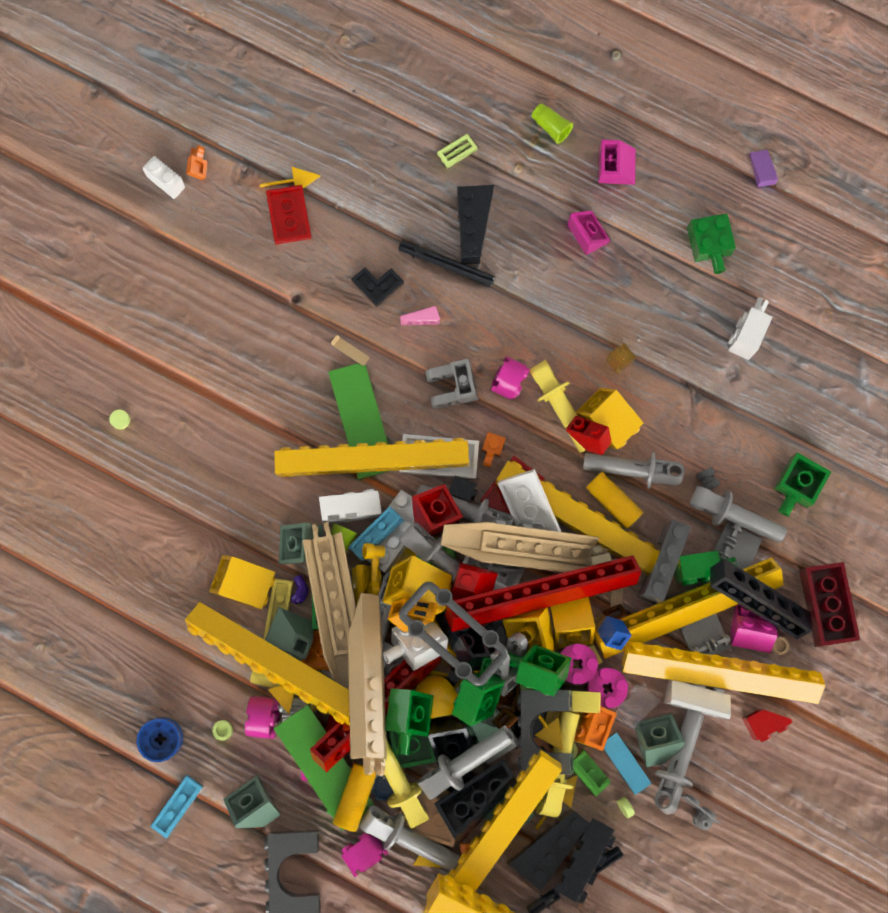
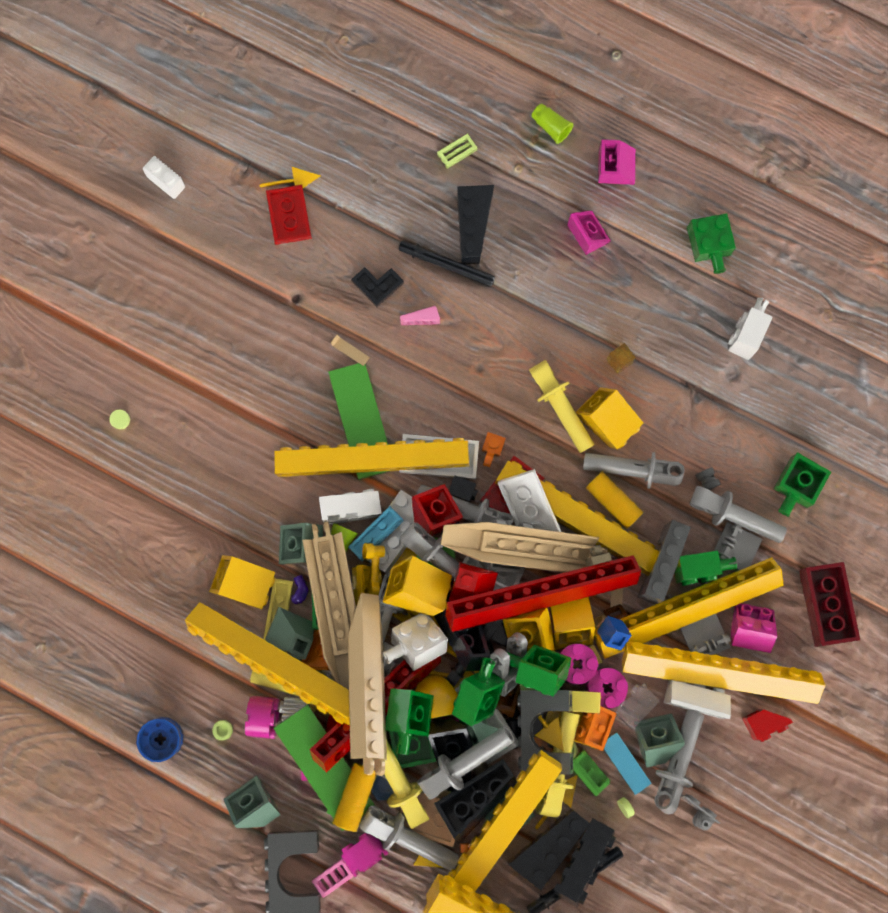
(176, 806): medium azure tile -> none
(196, 165): orange plate -> none
(283, 697): yellow piece -> none
(346, 876): none -> bright pink slope
(422, 611): light orange slope -> none
(465, 383): light grey brick -> none
(489, 638): dark grey bar -> none
(504, 718): reddish brown slope -> none
(509, 377): dark pink brick -> none
(590, 434): red slope -> none
(760, 599): black brick -> none
(763, 168): medium lavender slope -> none
(780, 646): tan piece -> none

